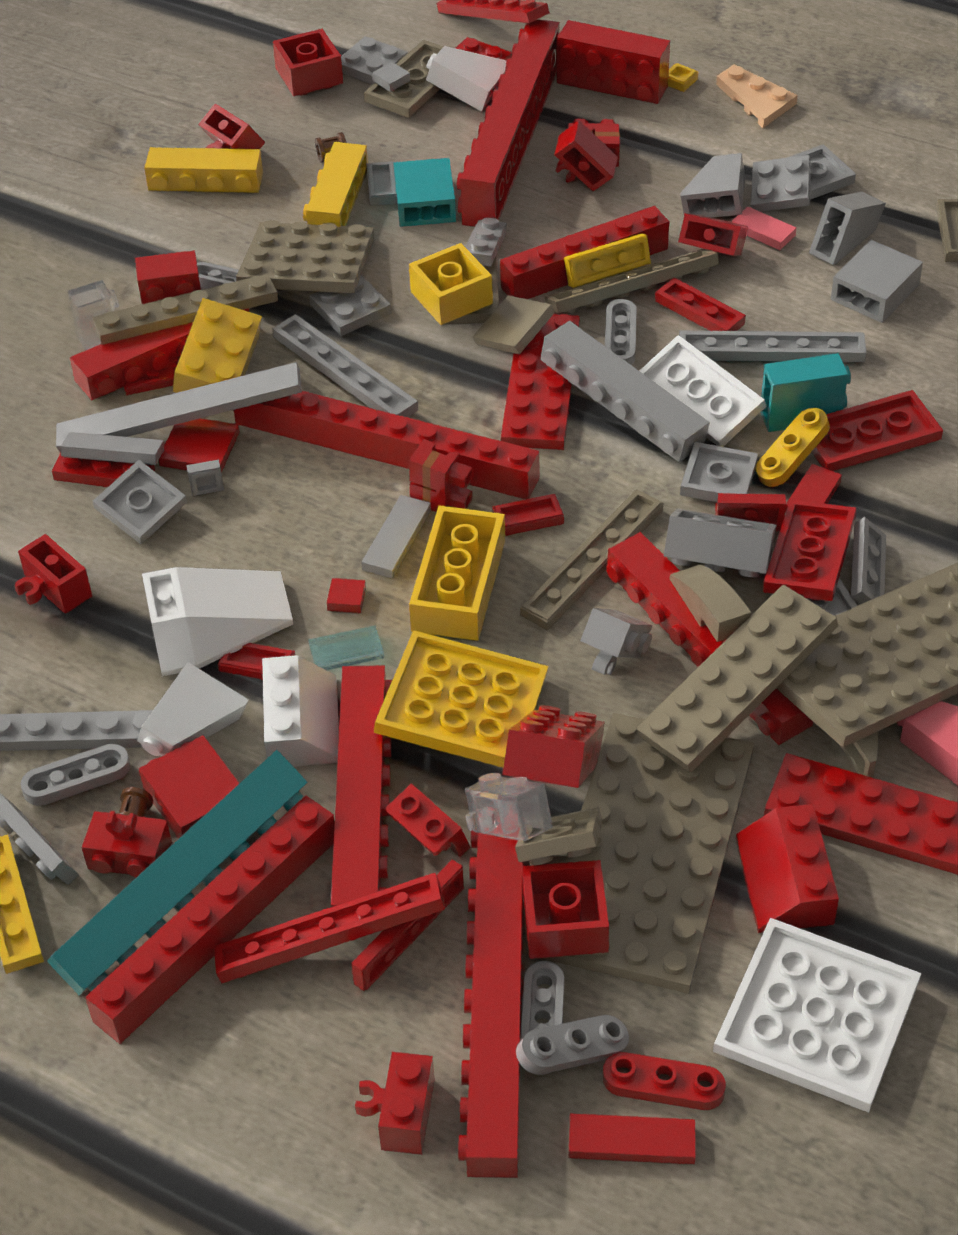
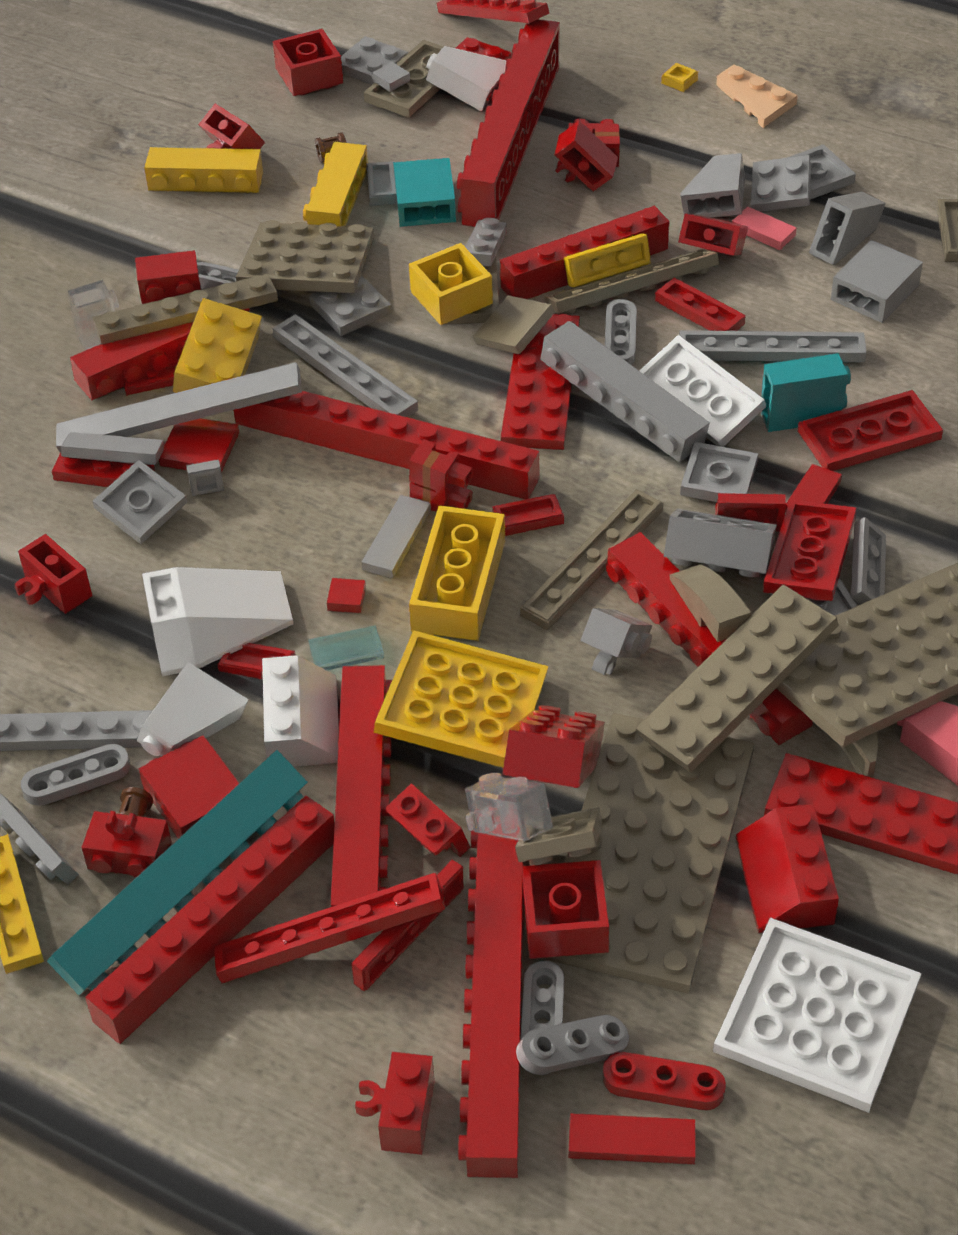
(613, 61): red brick -> none
(806, 432): yellow plate -> none

